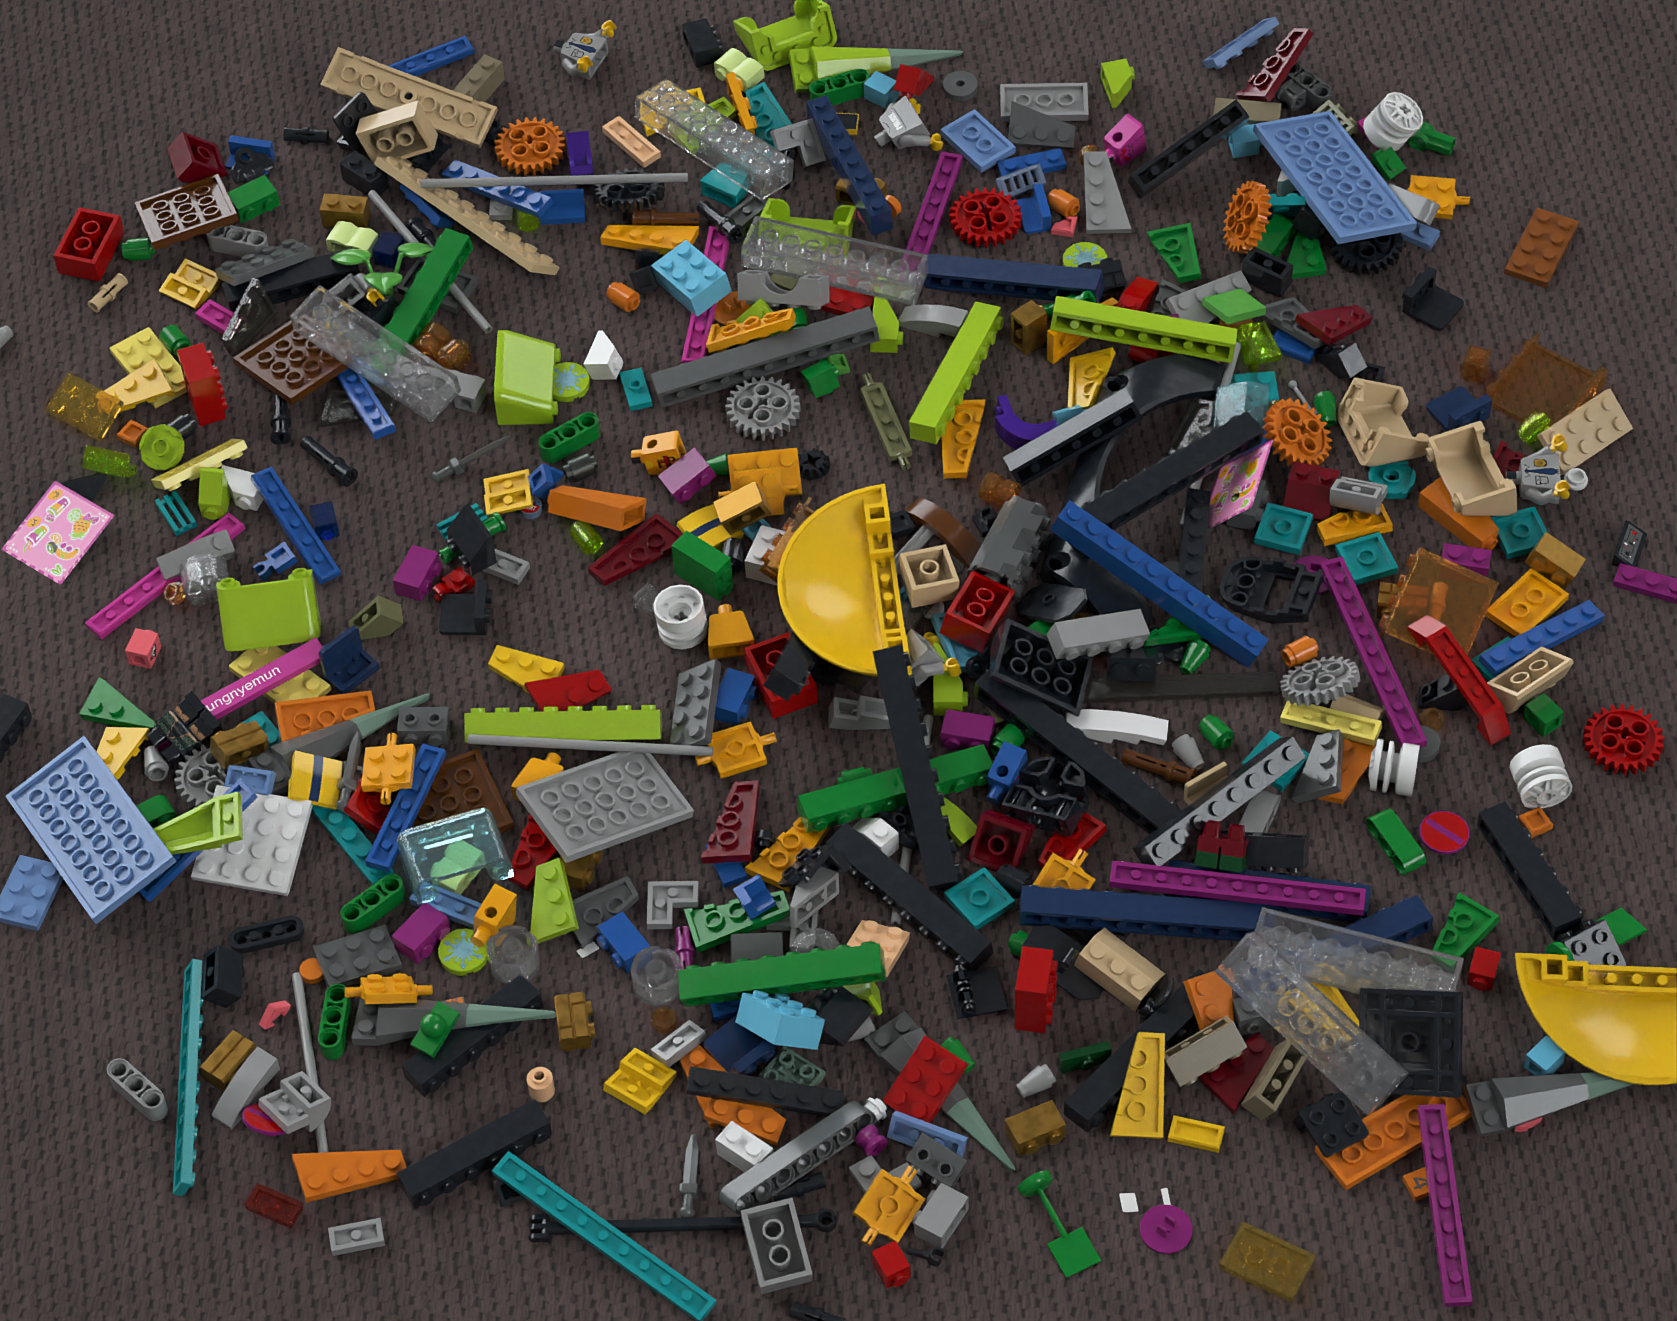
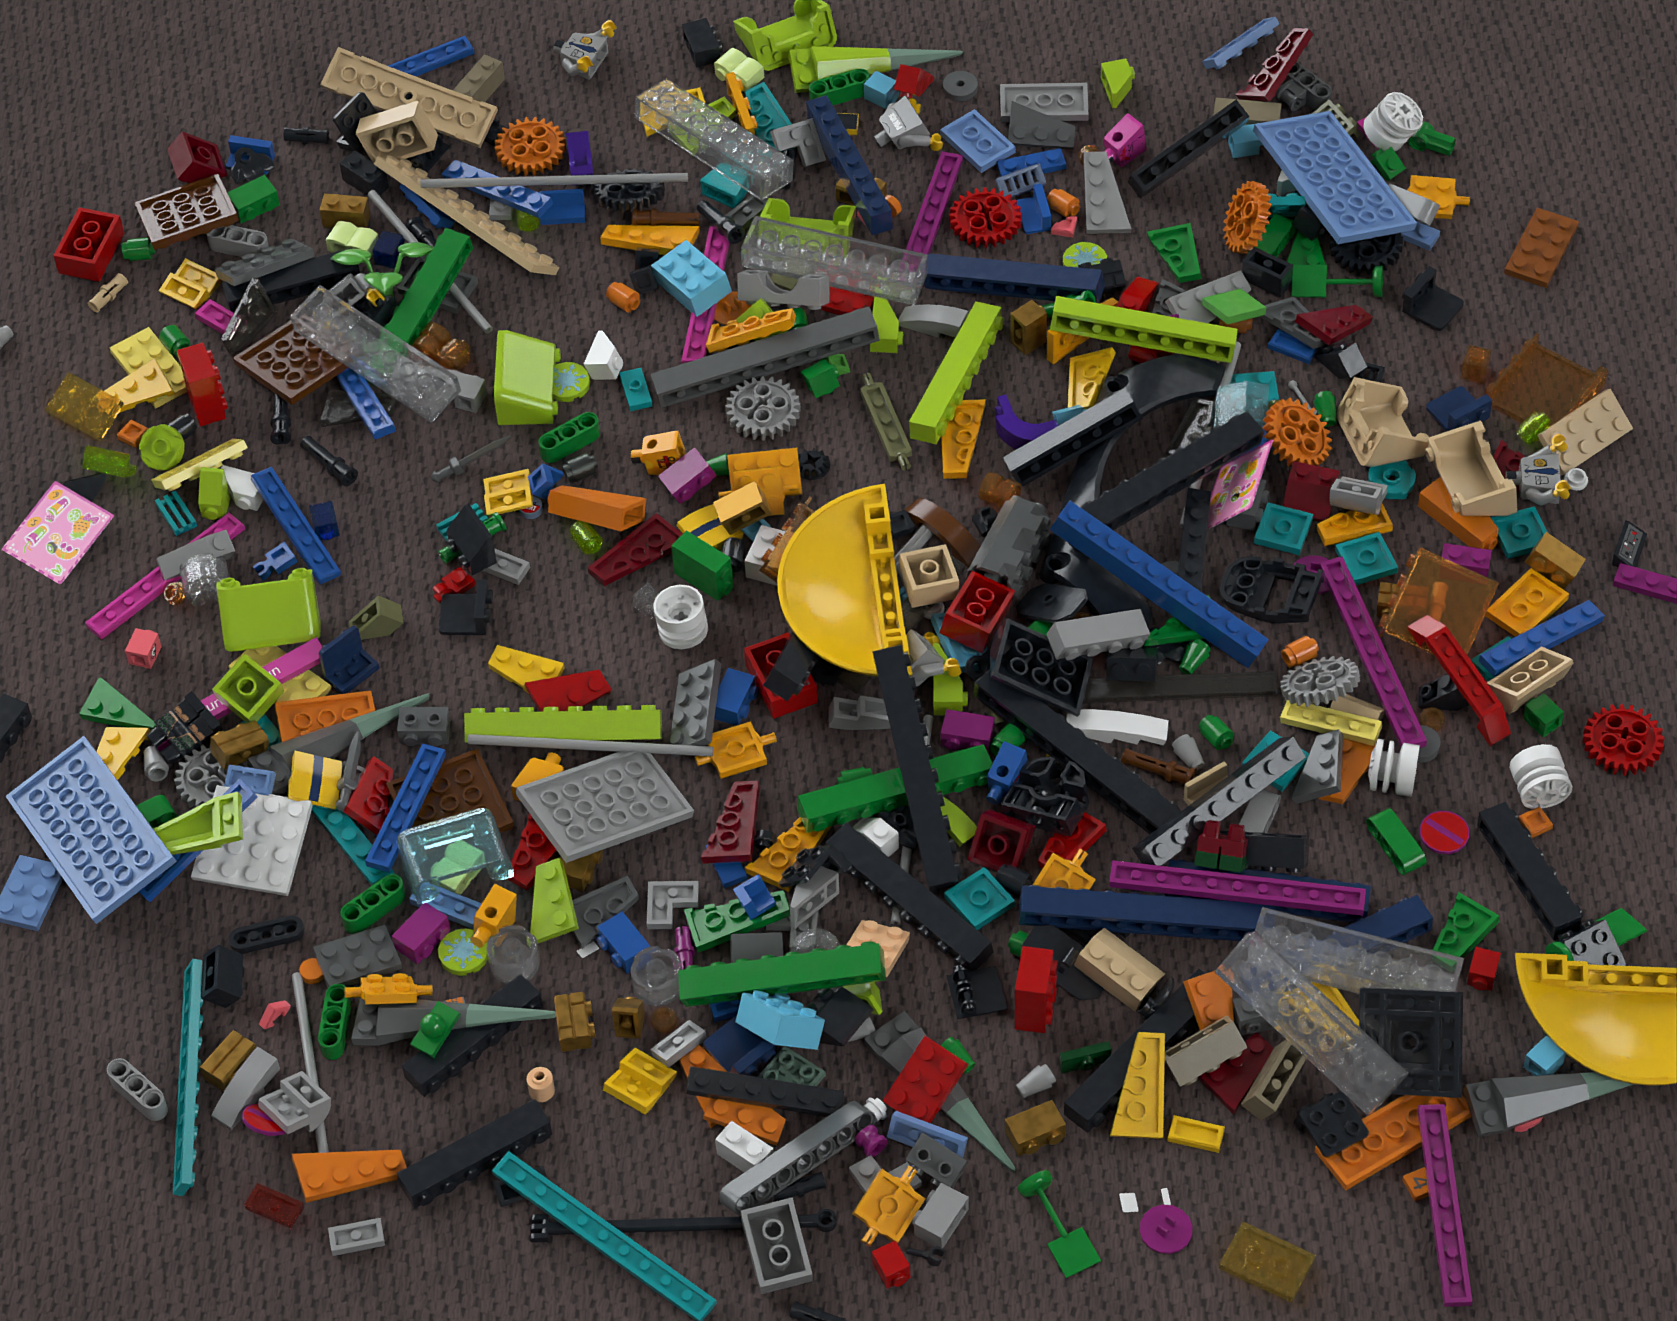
(248, 689): none -> lime brick
(388, 768): light orange plate -> none
(417, 573): magenta brick -> none
(628, 1017): none -> pearl gold slope
(631, 141): light nougat plate -> none
(689, 1189): dark grey sword -> none
(728, 633): light orange torso -> none
(1257, 345): clear neon green bracket -> none
(1311, 281): none -> green piece

